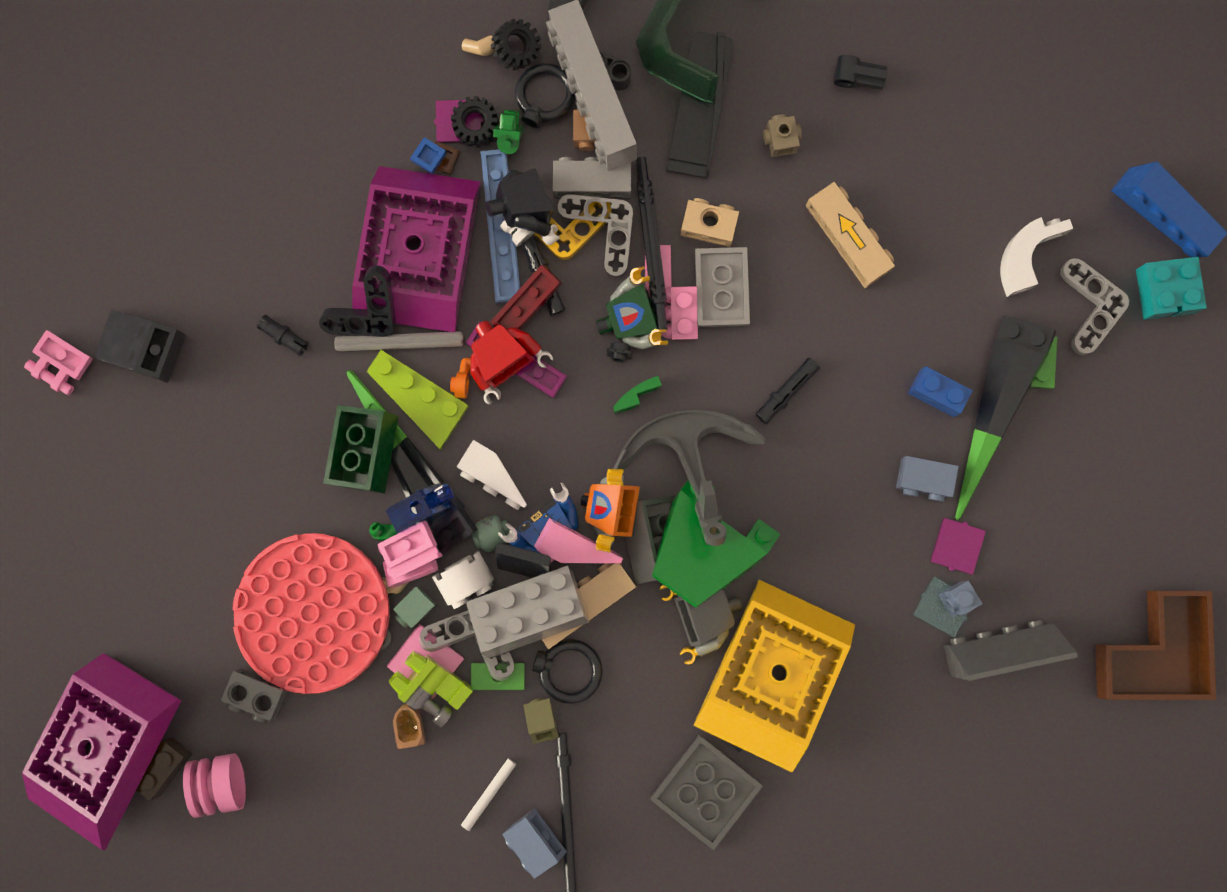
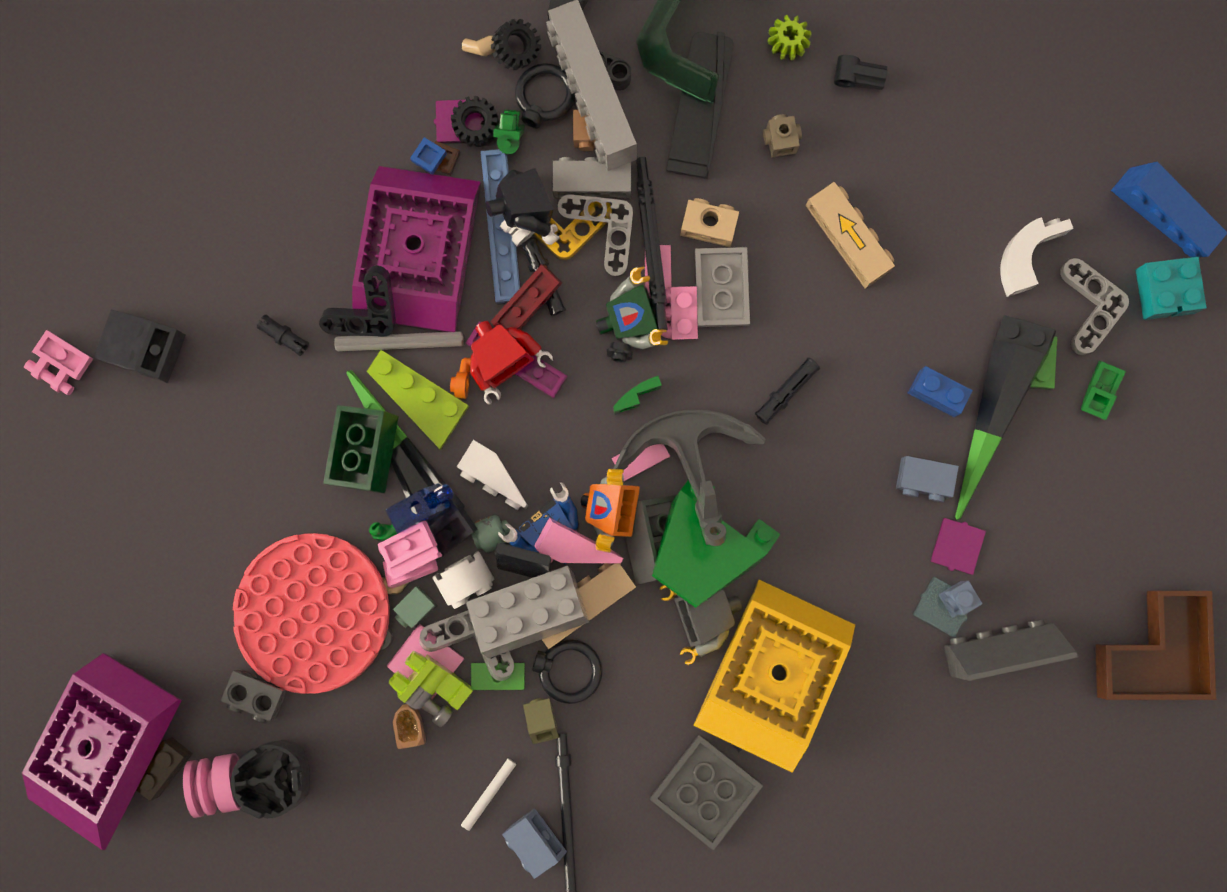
(258, 783): none -> black piece
(646, 460): none -> bright pink tile
(796, 32): none -> lime gear
(1102, 390): none -> green slope

